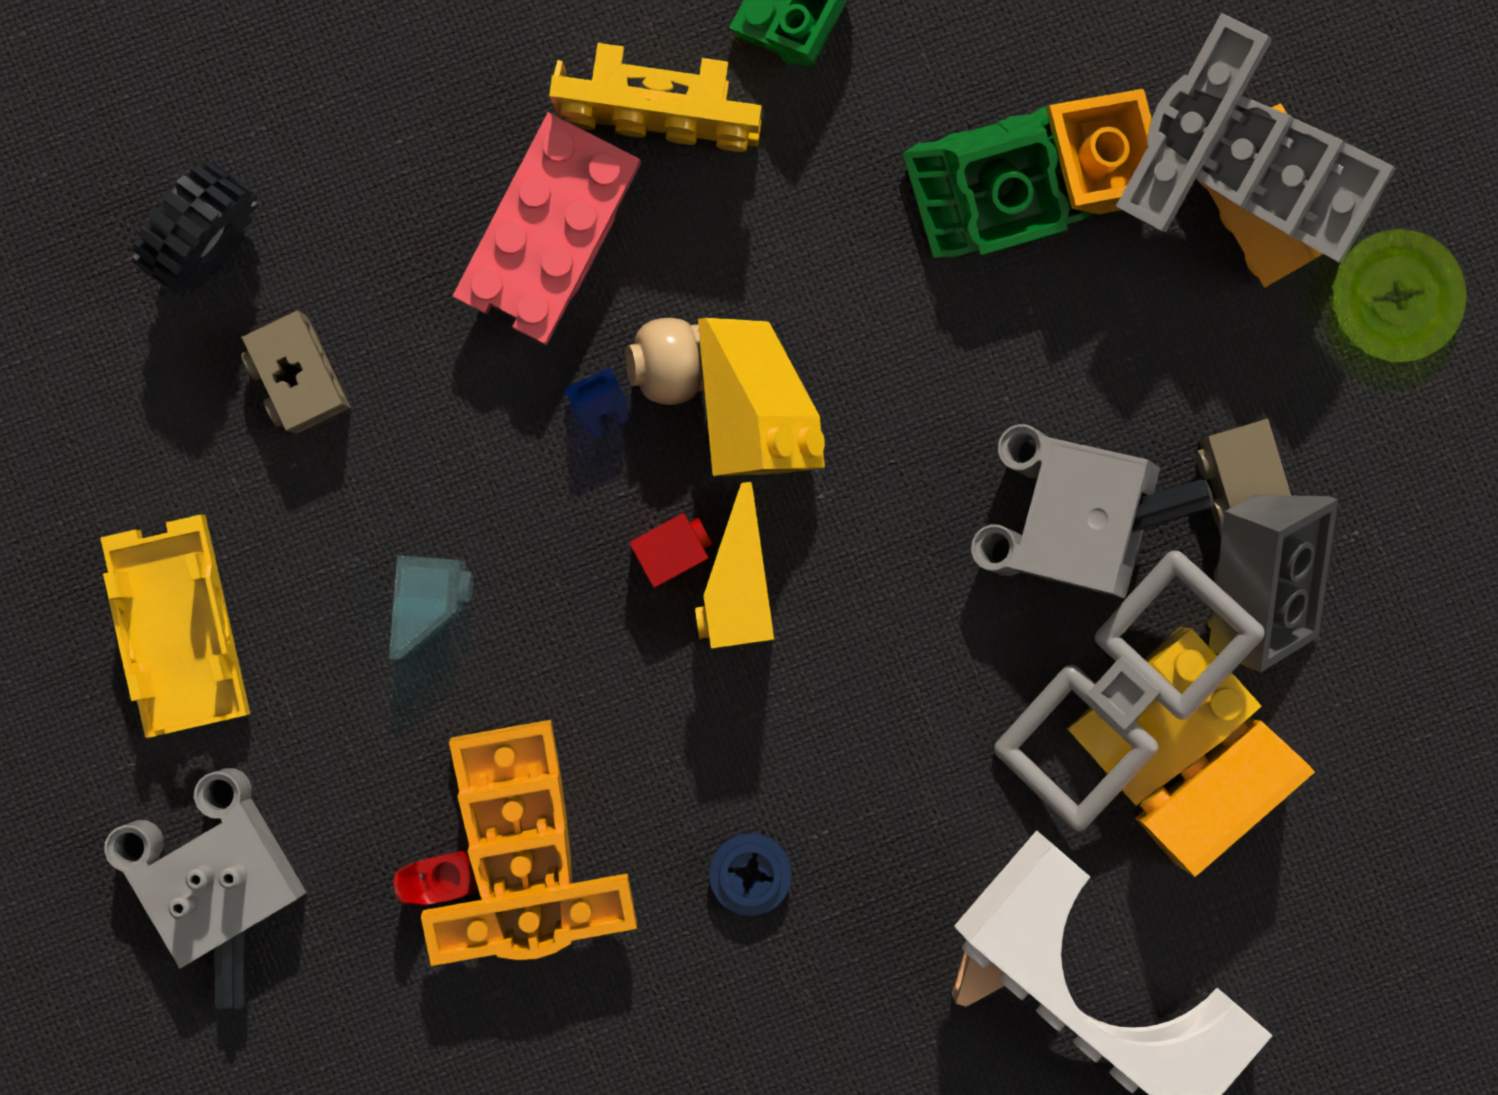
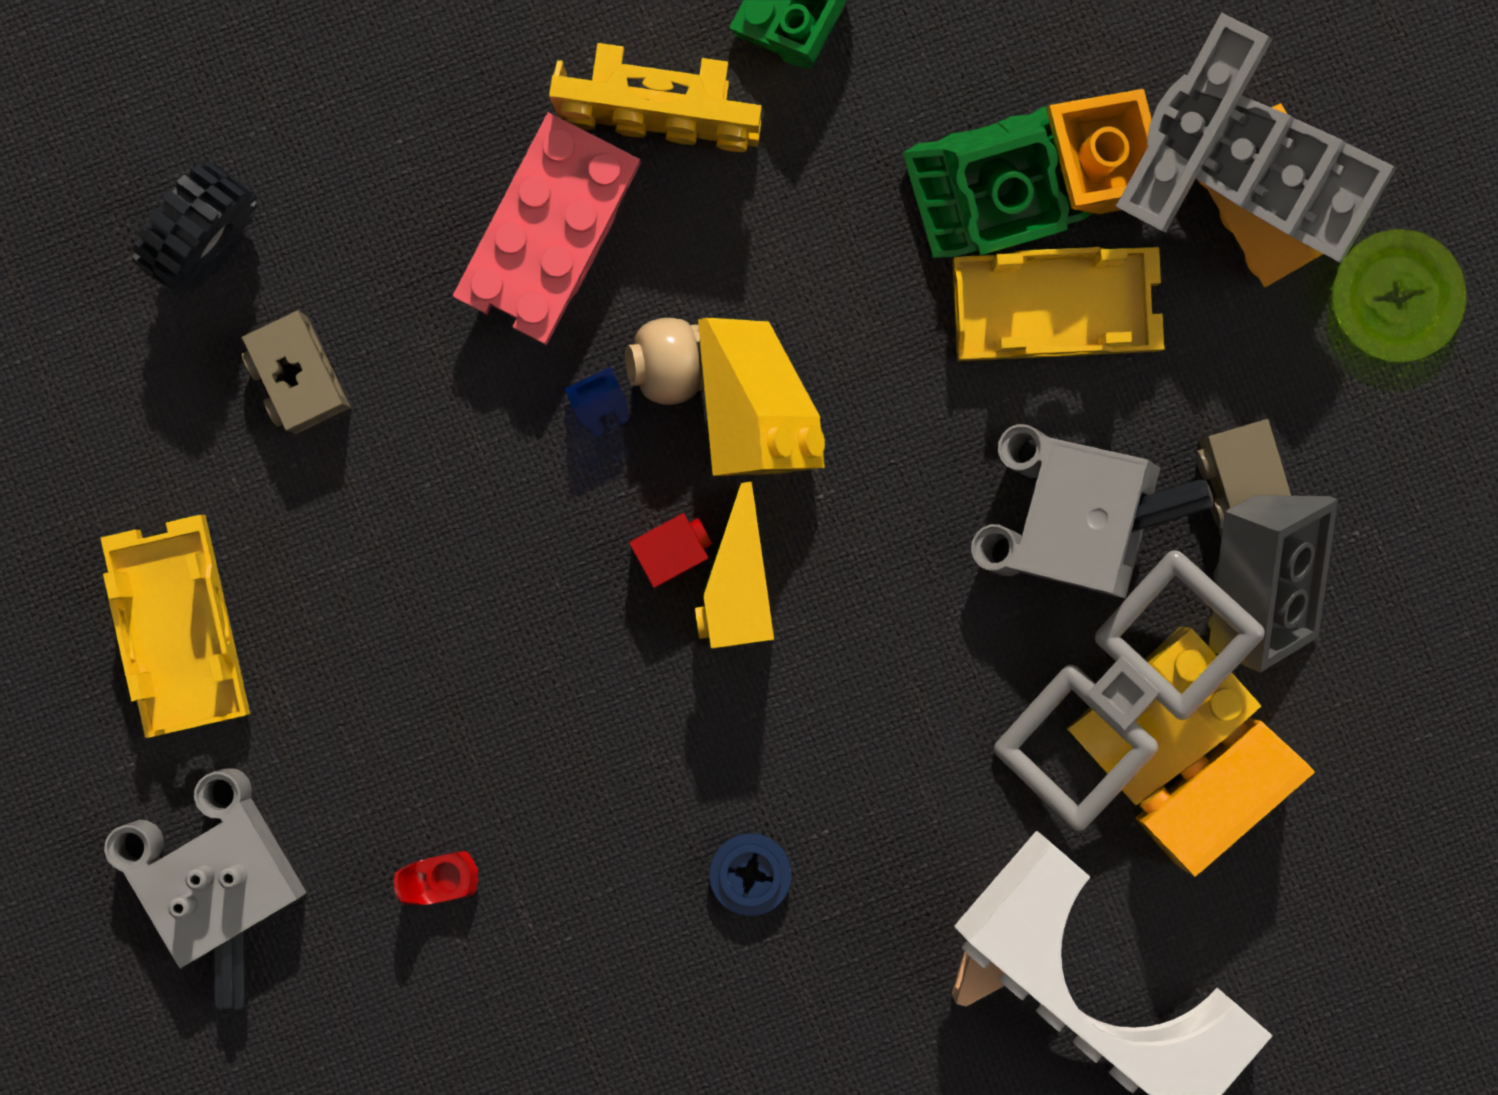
(425, 600): clear light blue slope -> none
(520, 856): light orange slope -> none
(1056, 303): none -> yellow piece

